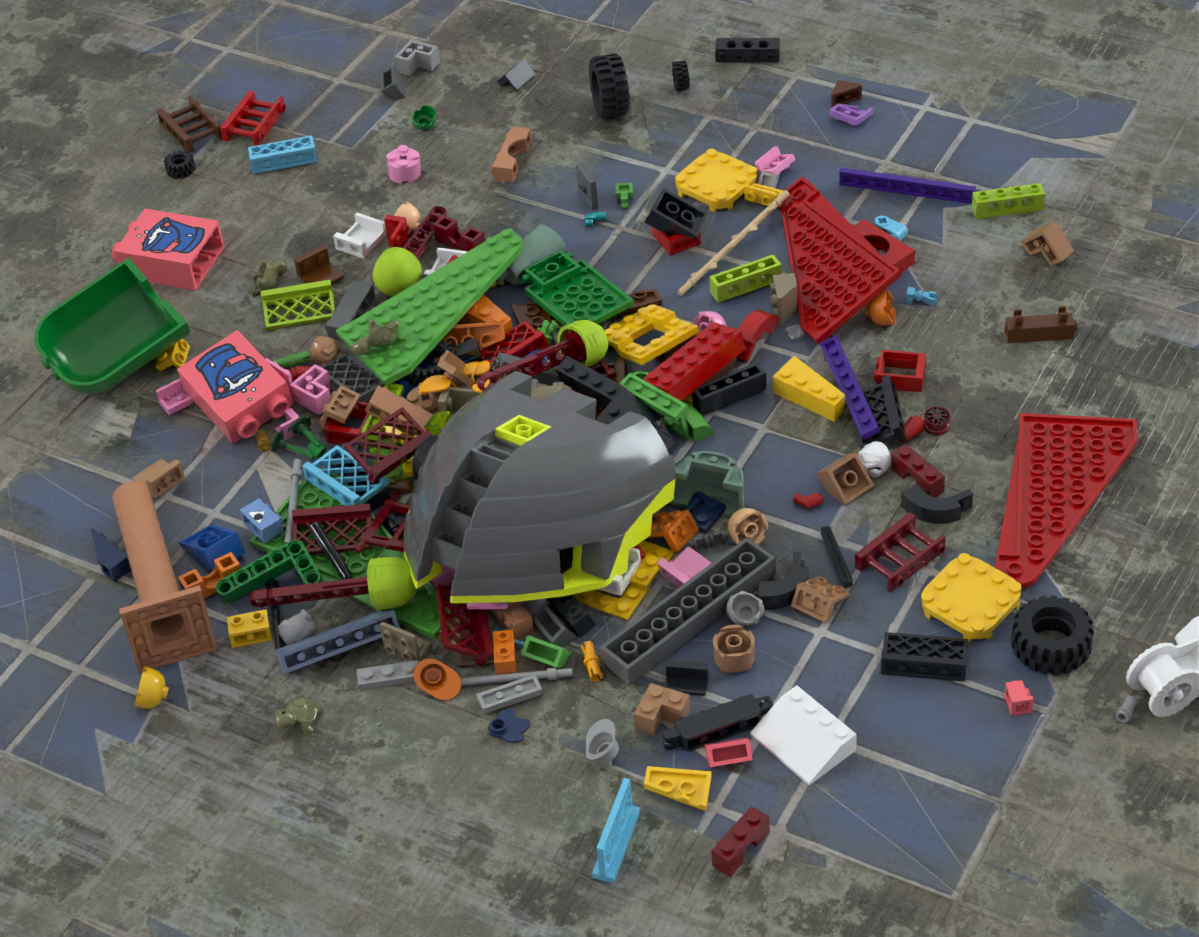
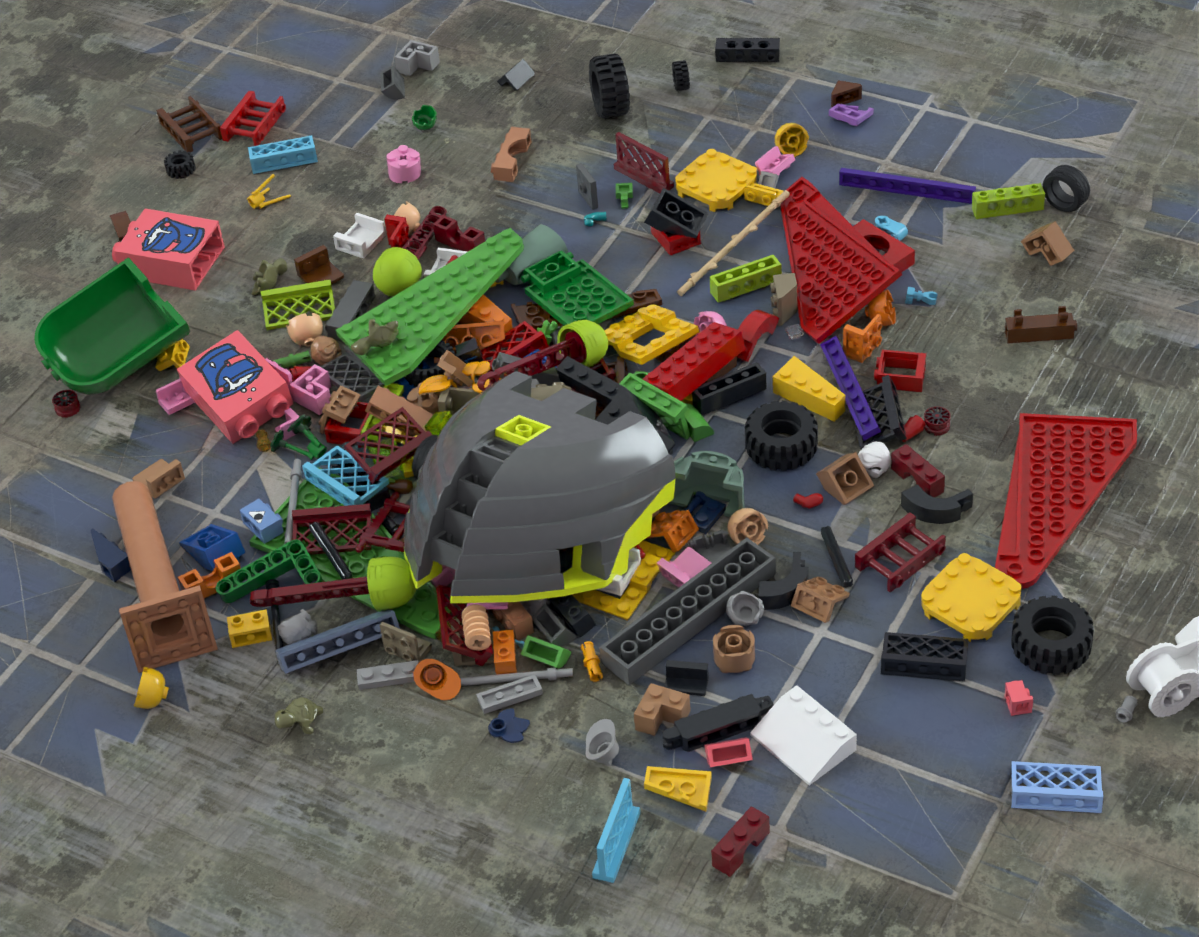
(67, 404): none -> dark red wheel
(120, 223): none -> reddish brown slope
(257, 198): none -> yellow plant
(305, 328): none -> light nougat cylinder
(476, 627): none -> light nougat piece
(637, 170): none -> dark red fence
(781, 452): none -> black tyre
(791, 139): none -> yellow cylinder
(860, 343): none -> orange bracket
(1056, 797): none -> light blue fence
(1074, 179): none -> black tyre

